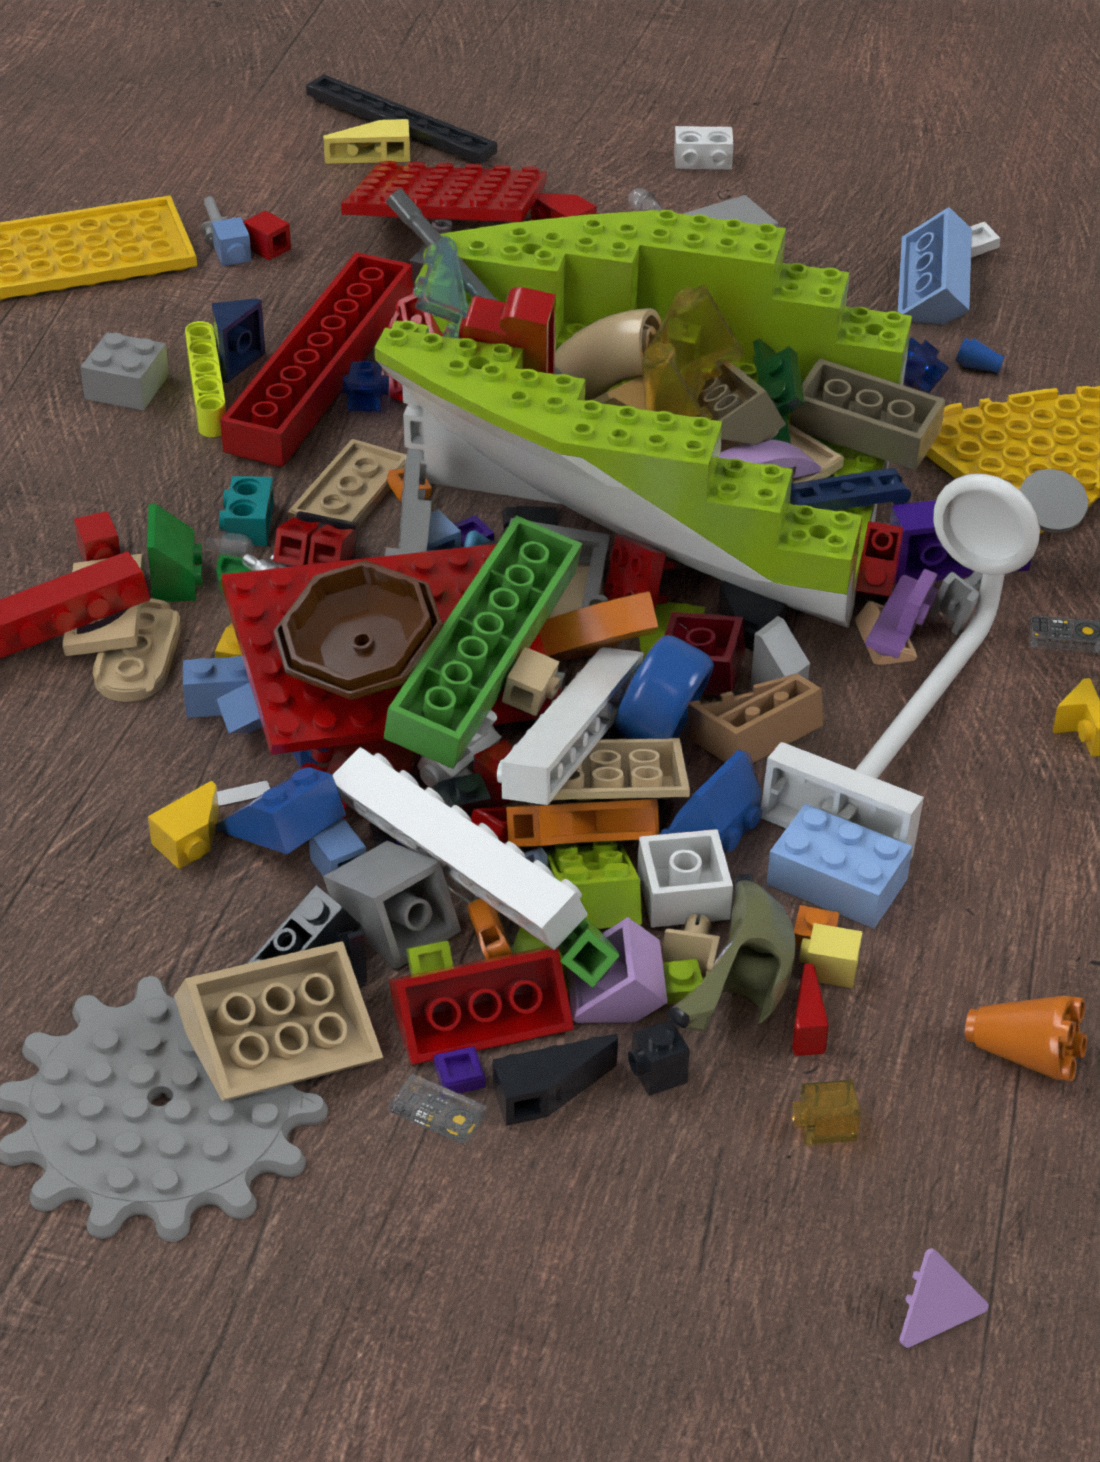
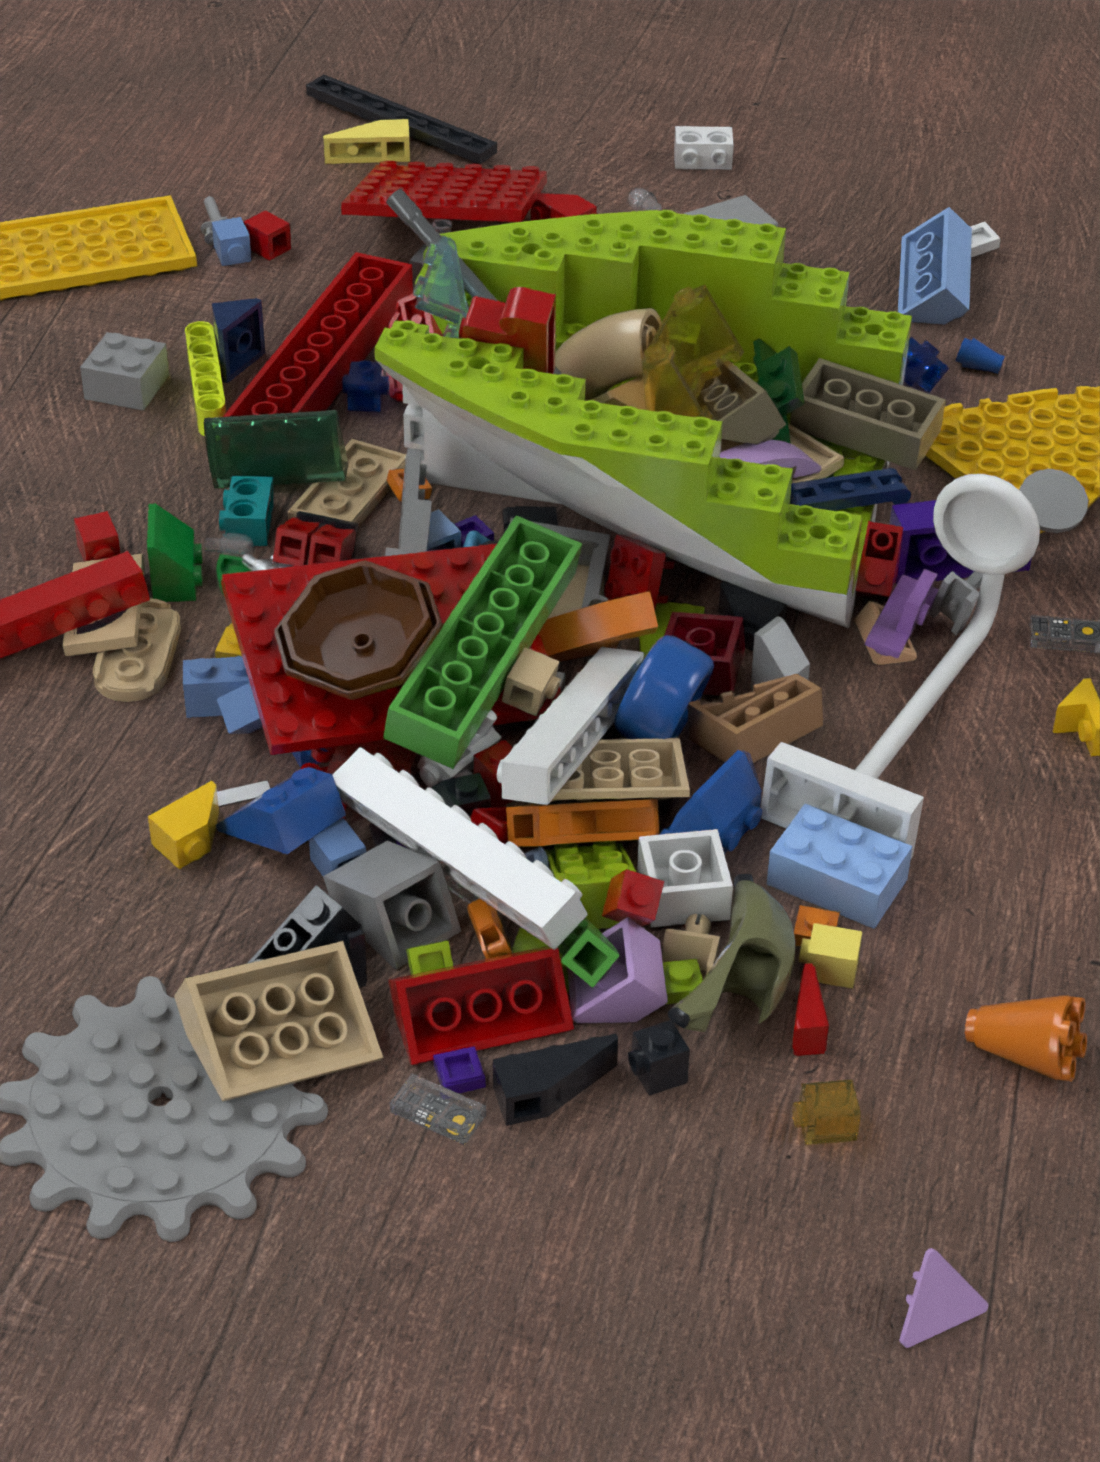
(280, 446): none -> clear green slope
(633, 897): none -> red brick

